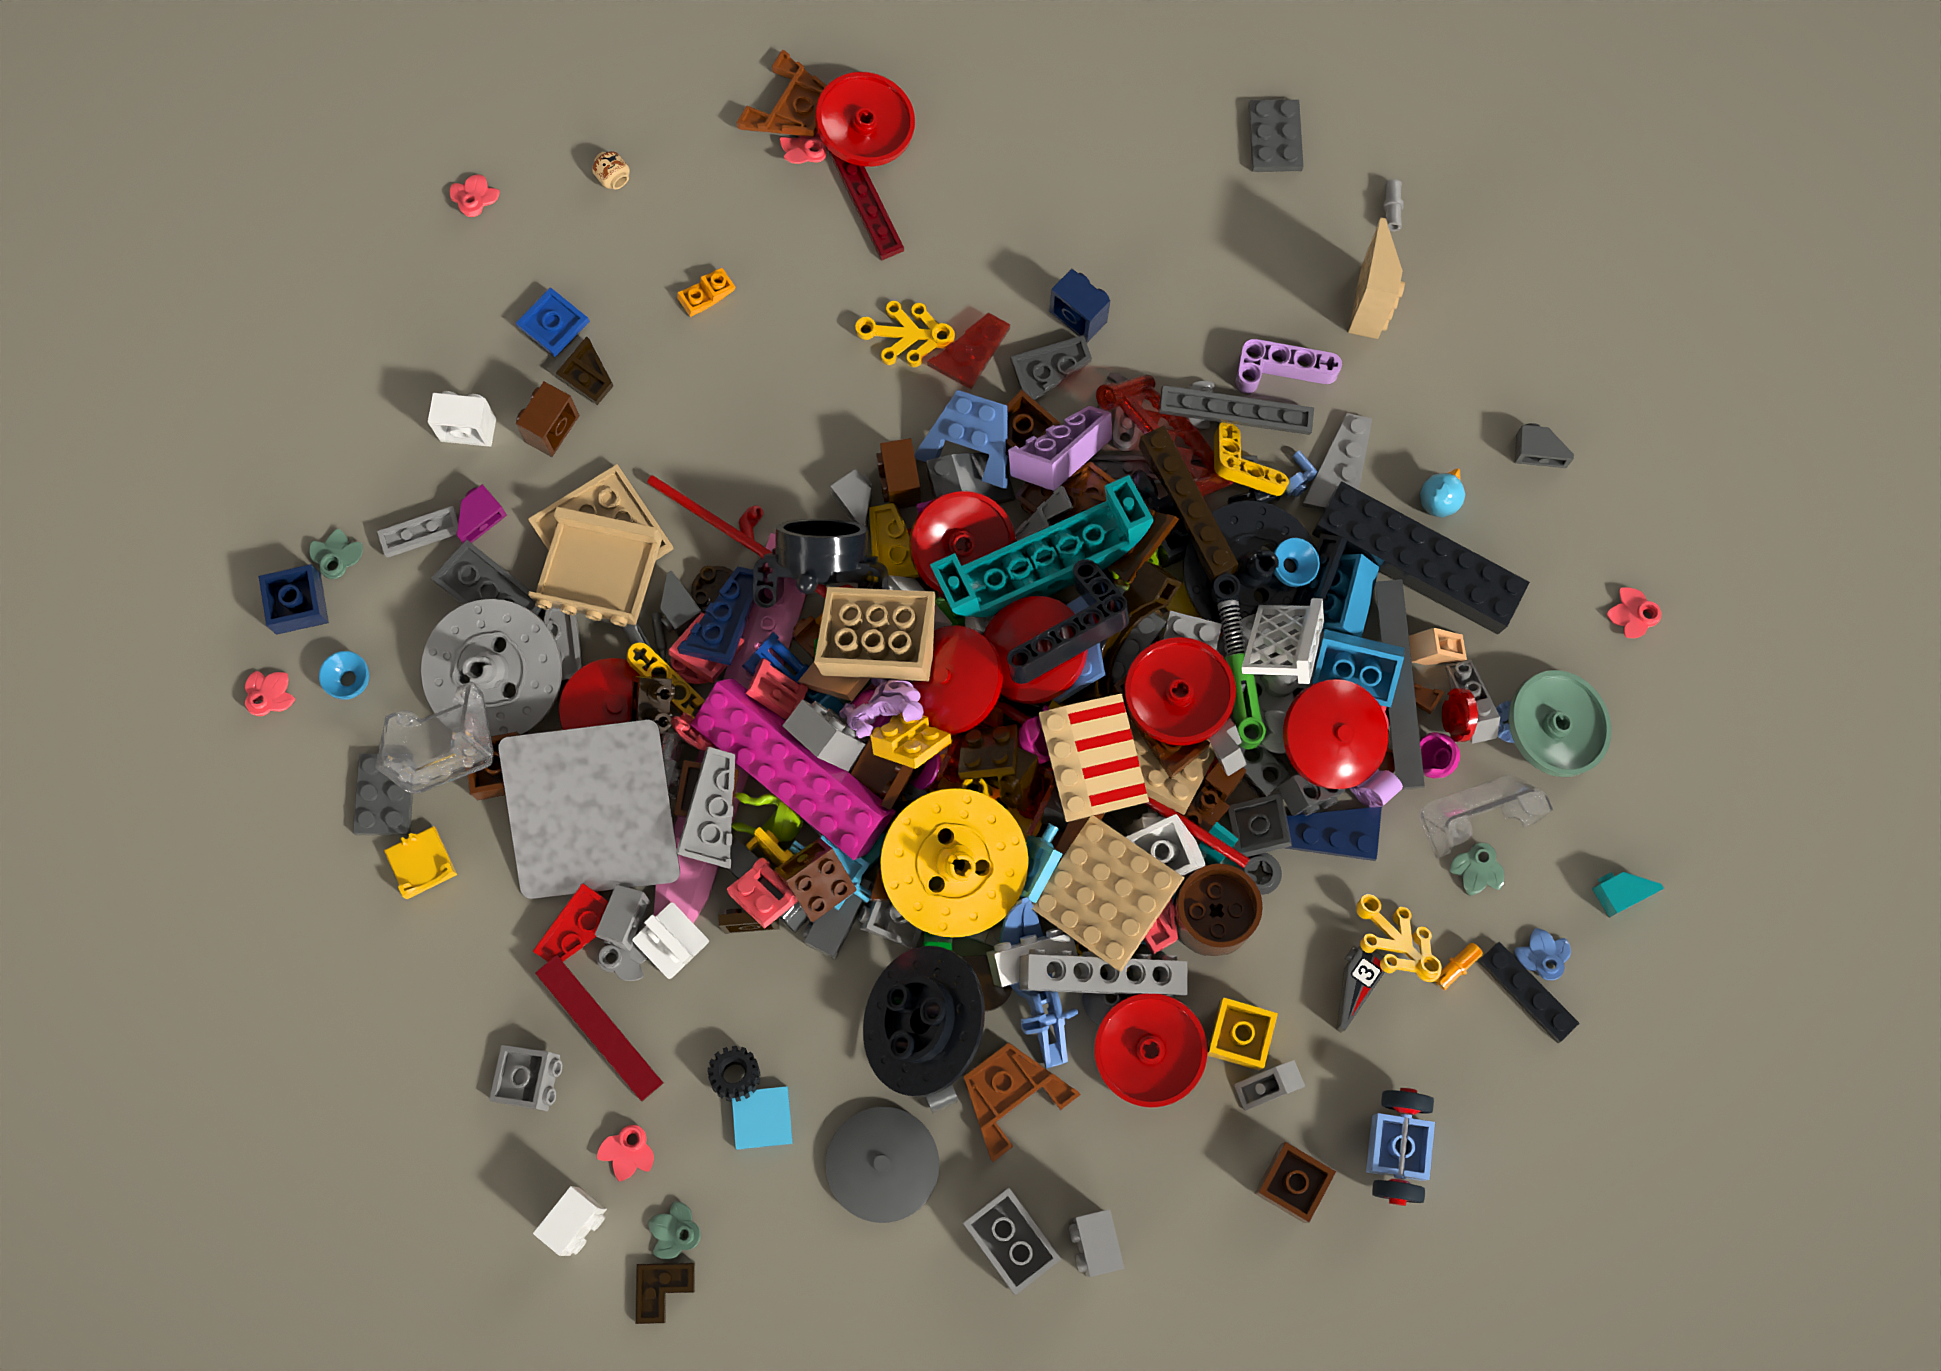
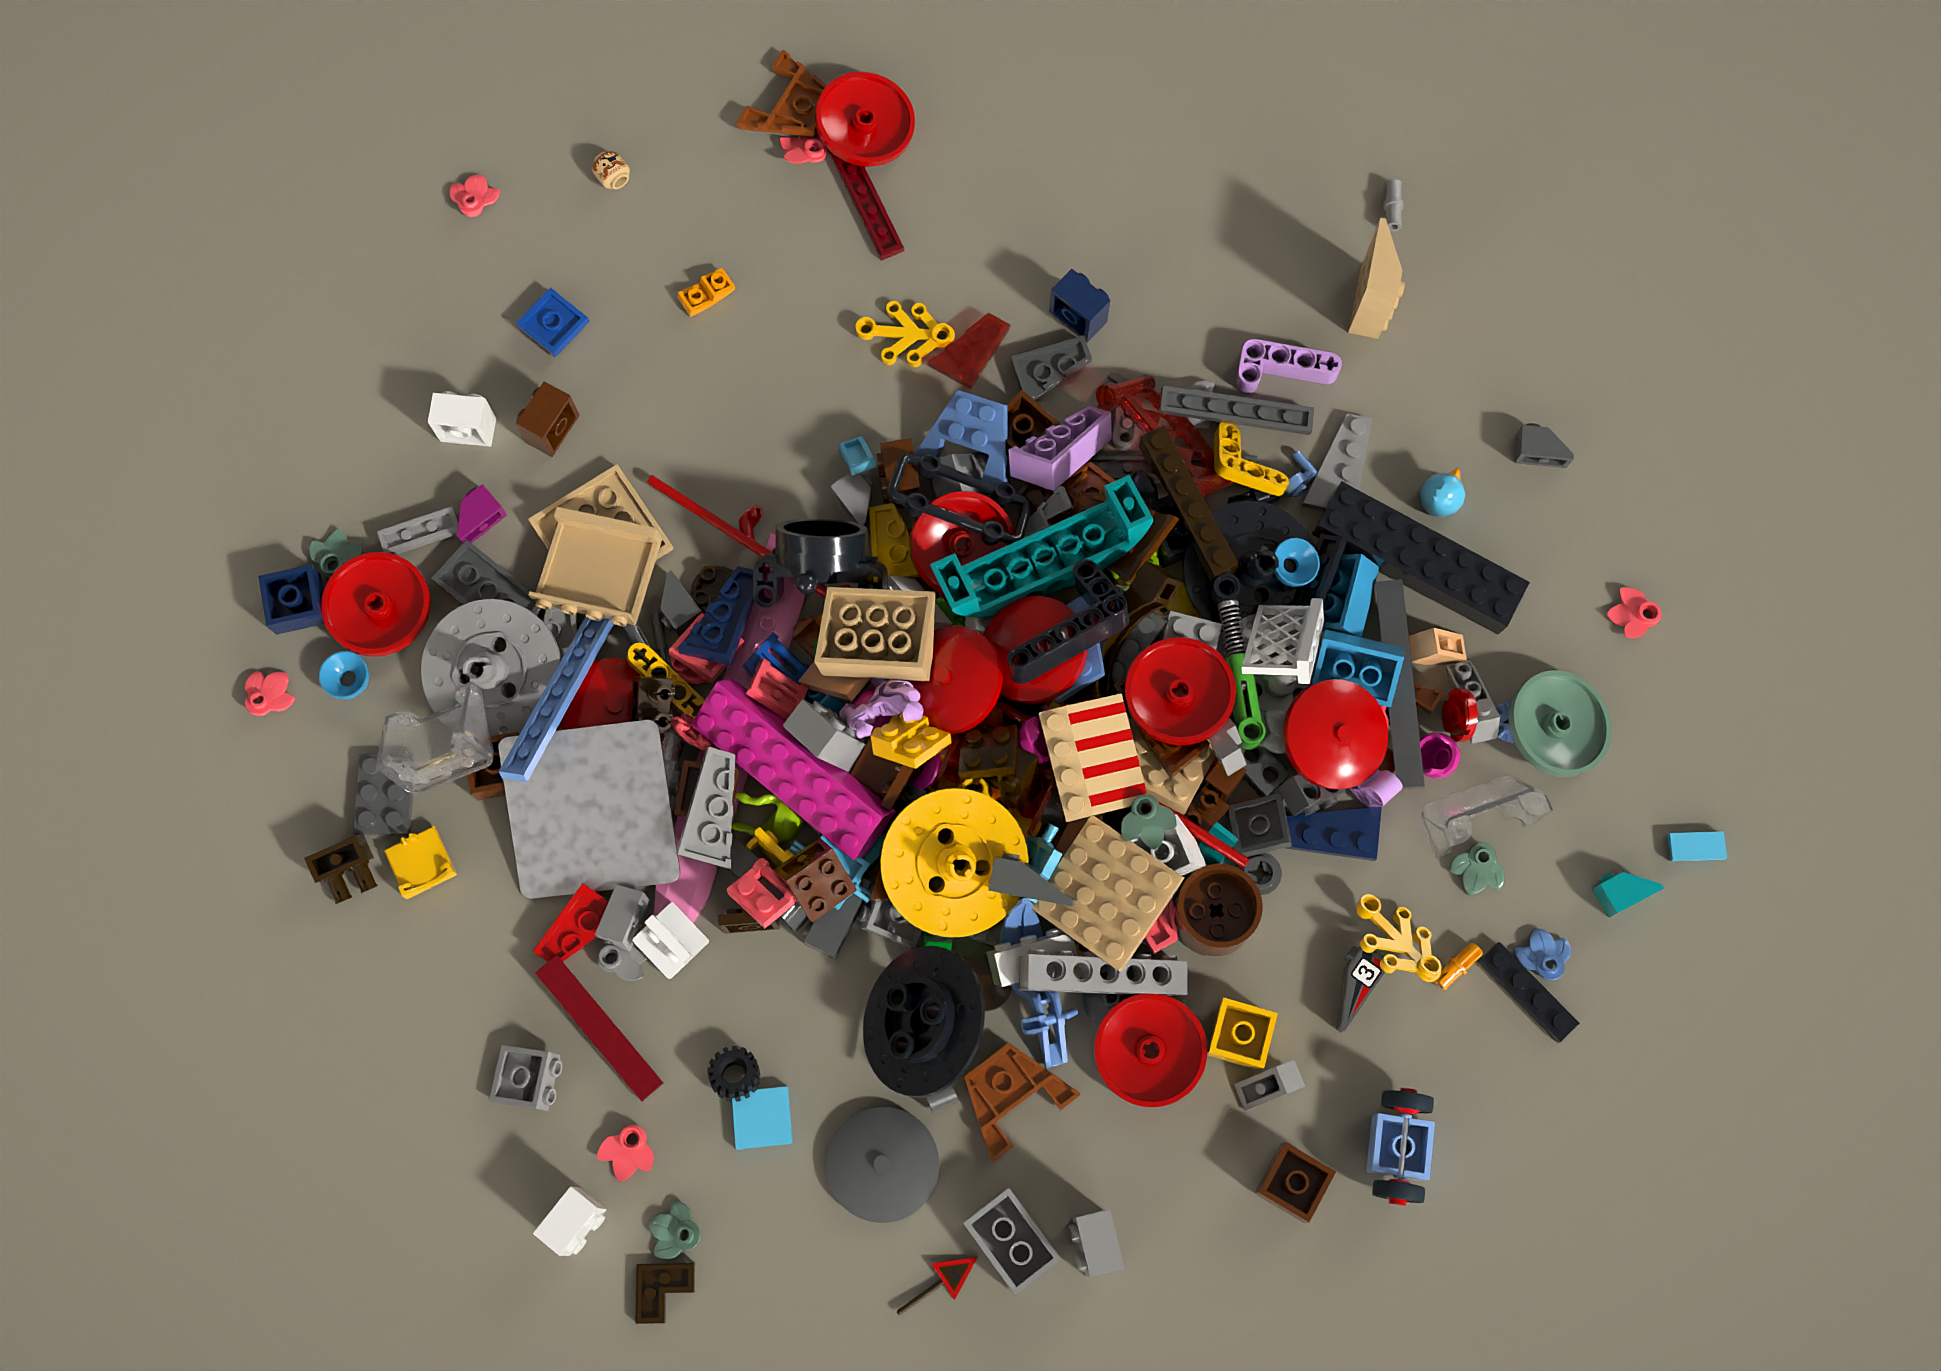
(349, 855): none -> dark brown brick
(376, 604): none -> red dish
(555, 700): none -> medium blue plate
(586, 373): dark brown wing -> none
(857, 455): none -> medium azure tile
(917, 504): none -> black bar
(951, 1274): none -> piece
(1021, 879): none -> dark grey slope
(1150, 825): none -> sand green plate
(1275, 135): dark grey plate -> none
(1696, 846): none -> medium azure tile

